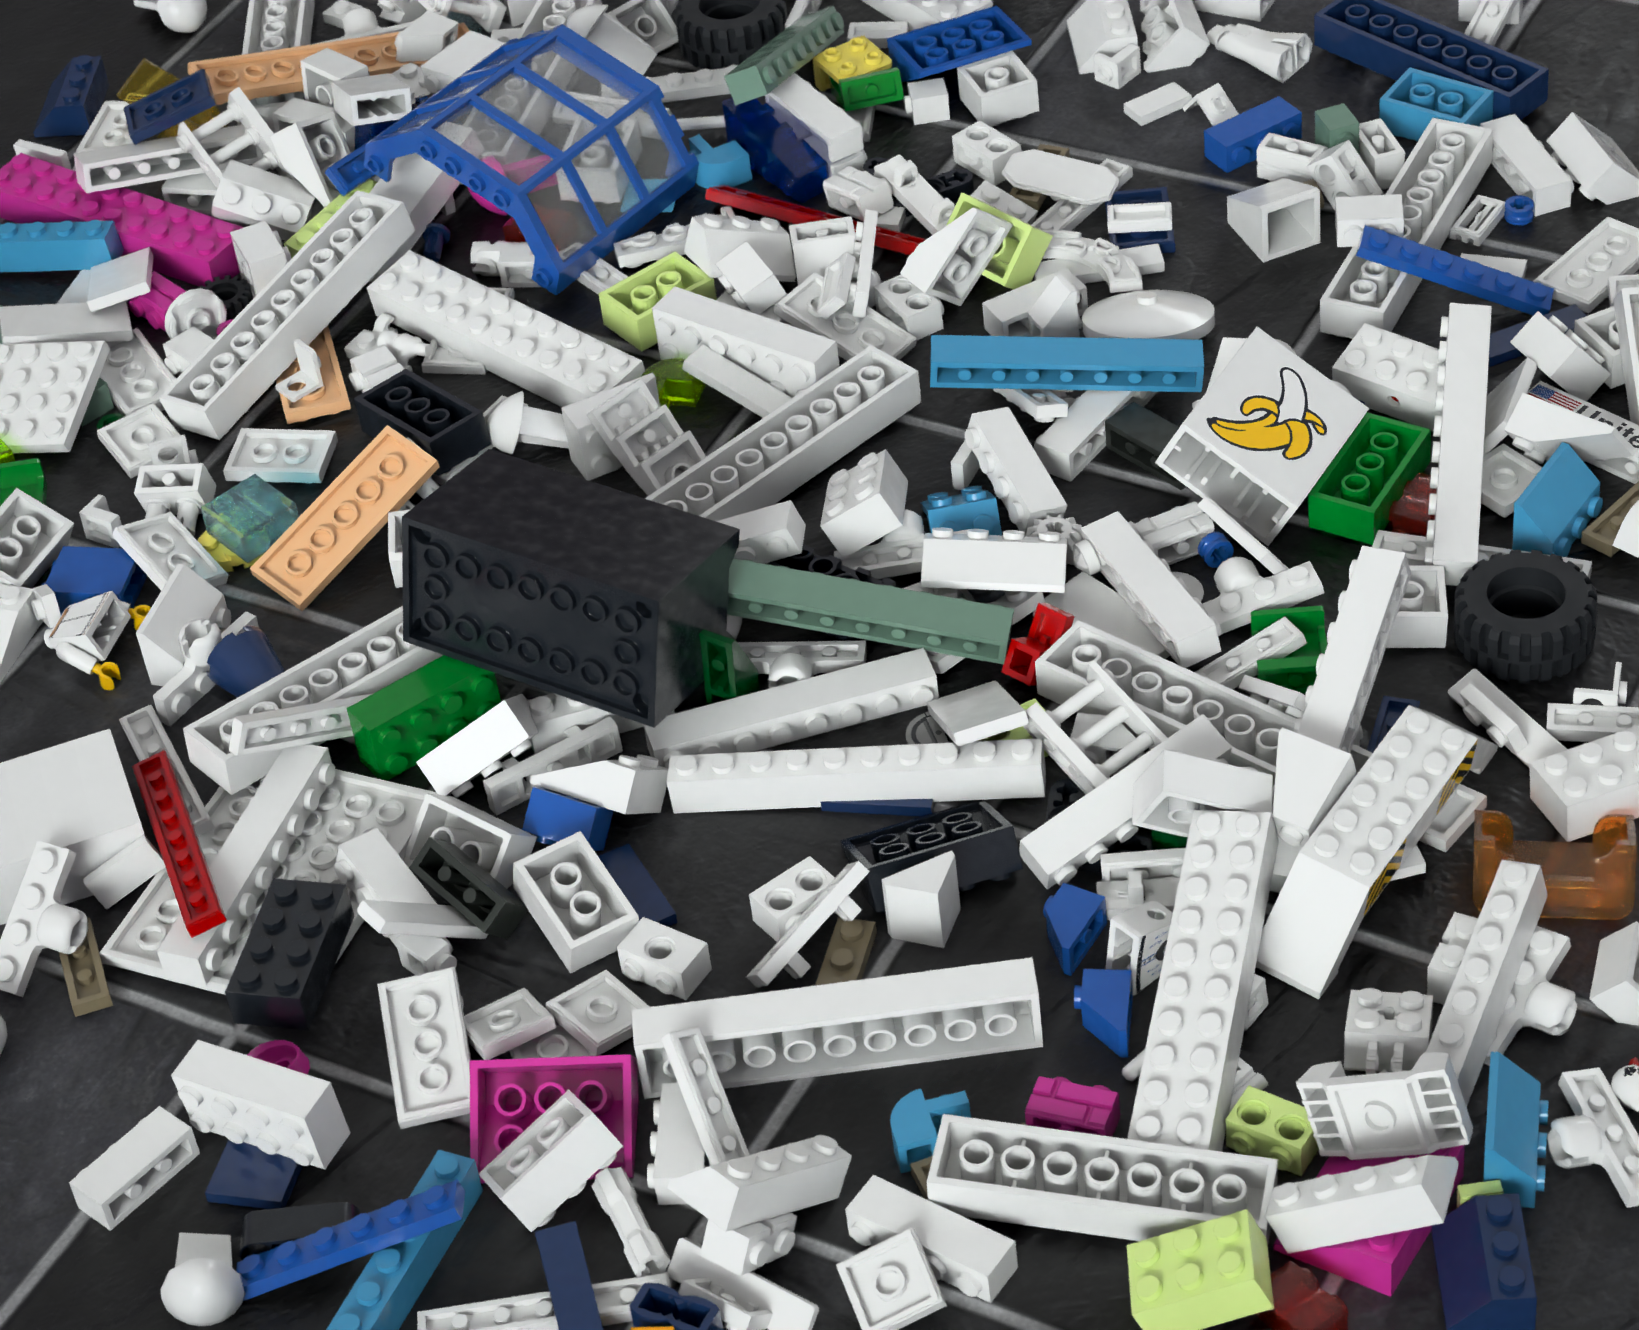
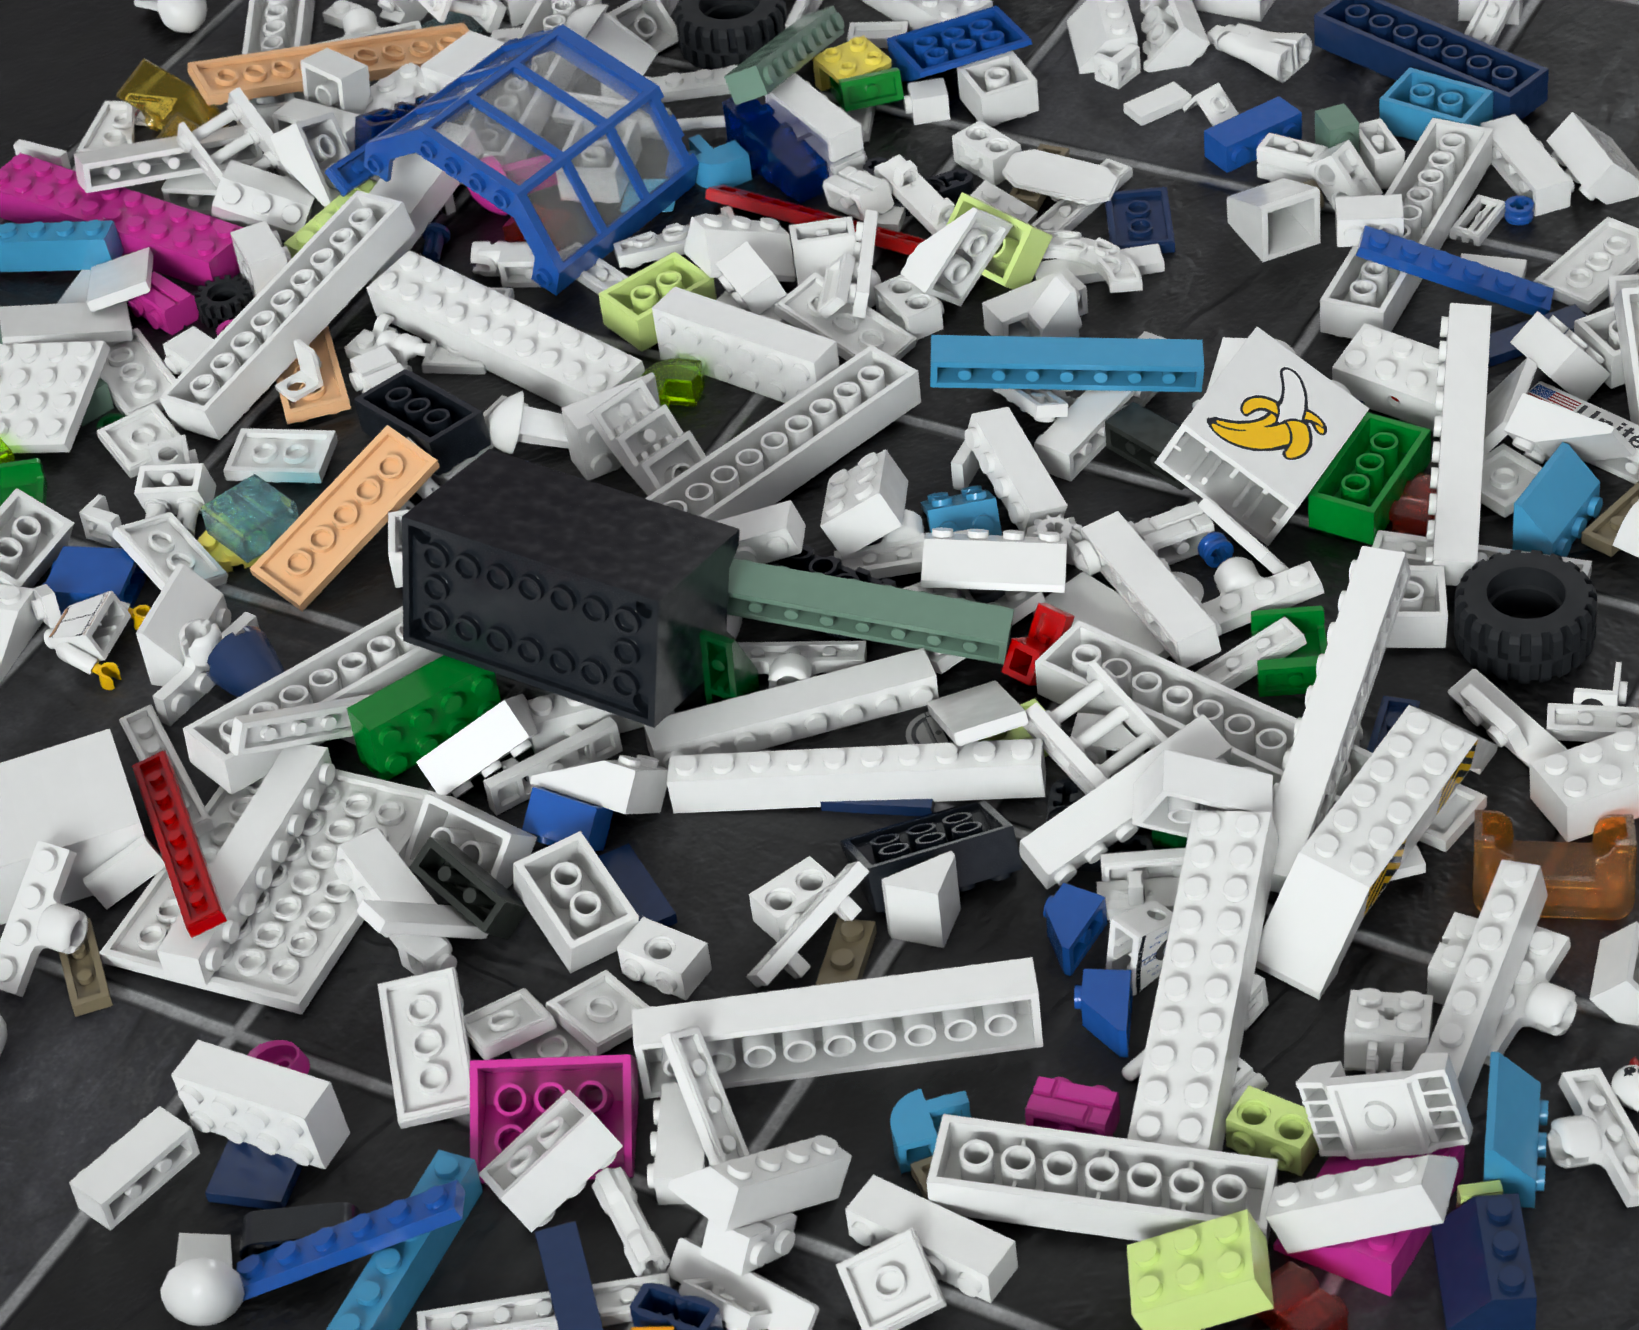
(74, 98): dark blue slope -> none
(169, 106): dark blue tile -> none
(197, 309): white tile -> none
(290, 954): black brick -> none
(371, 99): white brick -> none
(425, 37): white slope -> none
(734, 381): white tile -> none
(1139, 217): white tile -> none
(1150, 316): white dish -> none
(1275, 696): white plate -> none
(1307, 784): white slope -> none

